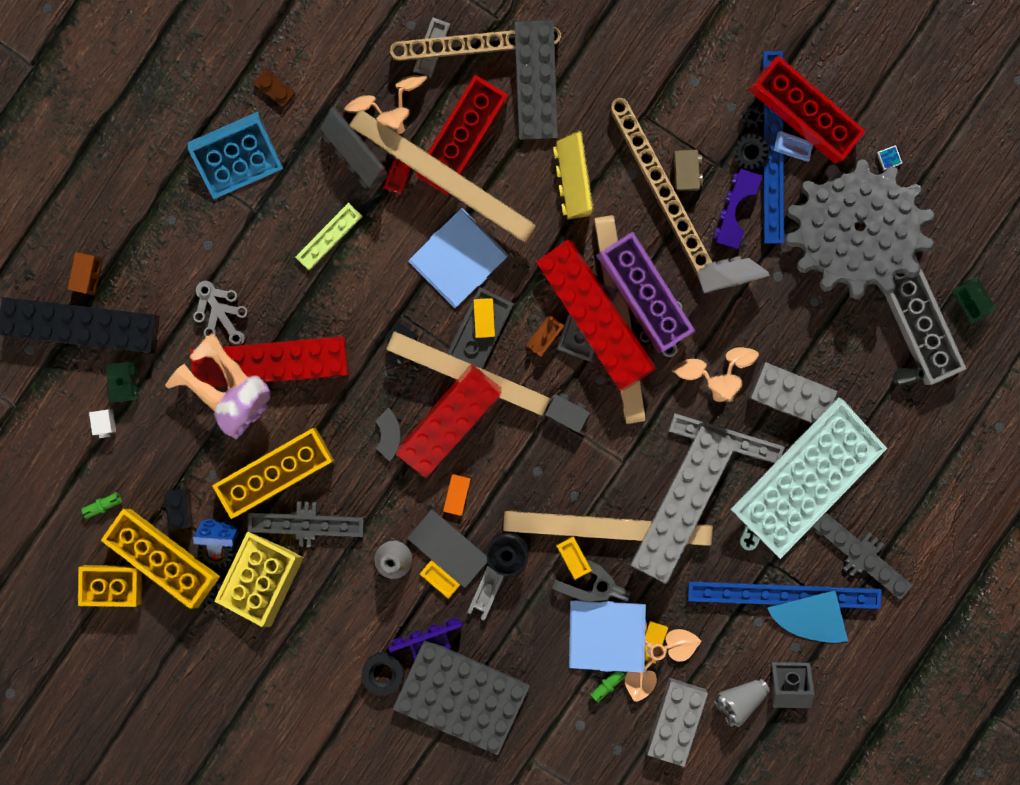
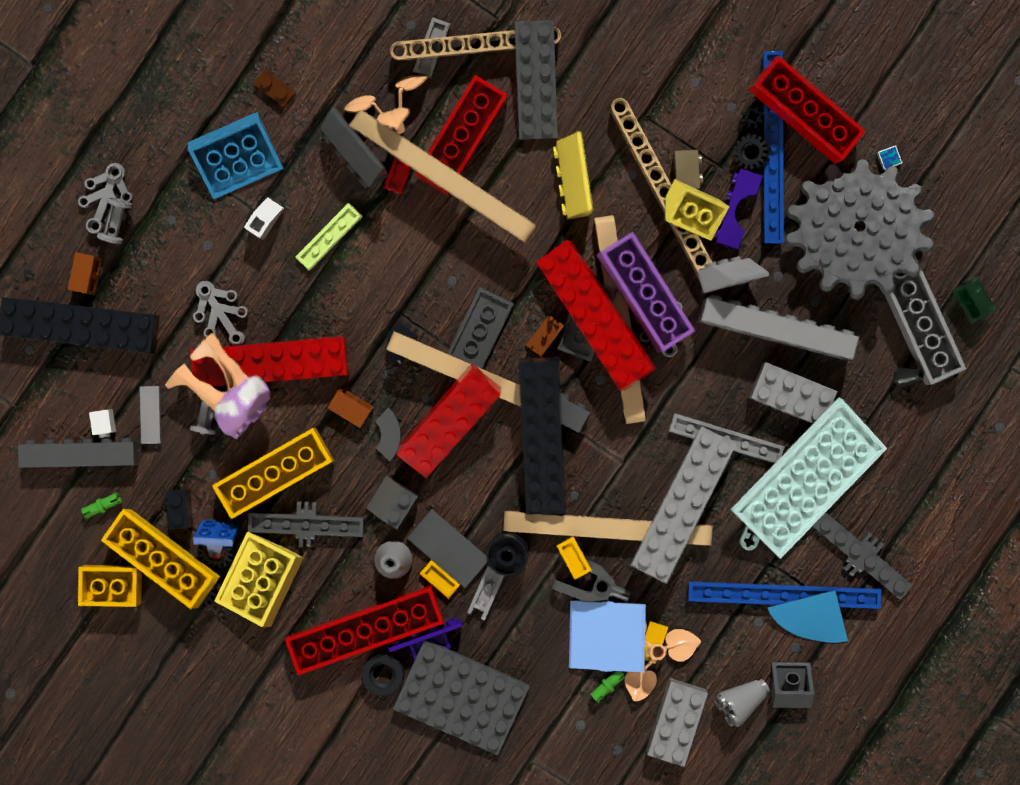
(77, 454): none -> dark grey brick
(104, 193): none -> light grey plant
(114, 220): none -> light grey hose
(122, 382): clear green brick -> none
(150, 415): none -> light grey tile
(204, 420): none -> light grey hose
(264, 218): none -> white slope
(350, 407): none -> dark orange hinge
(364, 630): none -> red brick
(392, 502): none -> dark grey slope
(456, 494): orange tile -> none
(458, 258): light blue piece -> none
(484, 318): yellow tile -> none
(542, 435): none -> black brick
(694, 210): none -> light yellow slope
(722, 387): light nougat plant -> none
(779, 329): none -> light grey brick
(793, 146): light blue tile -> none

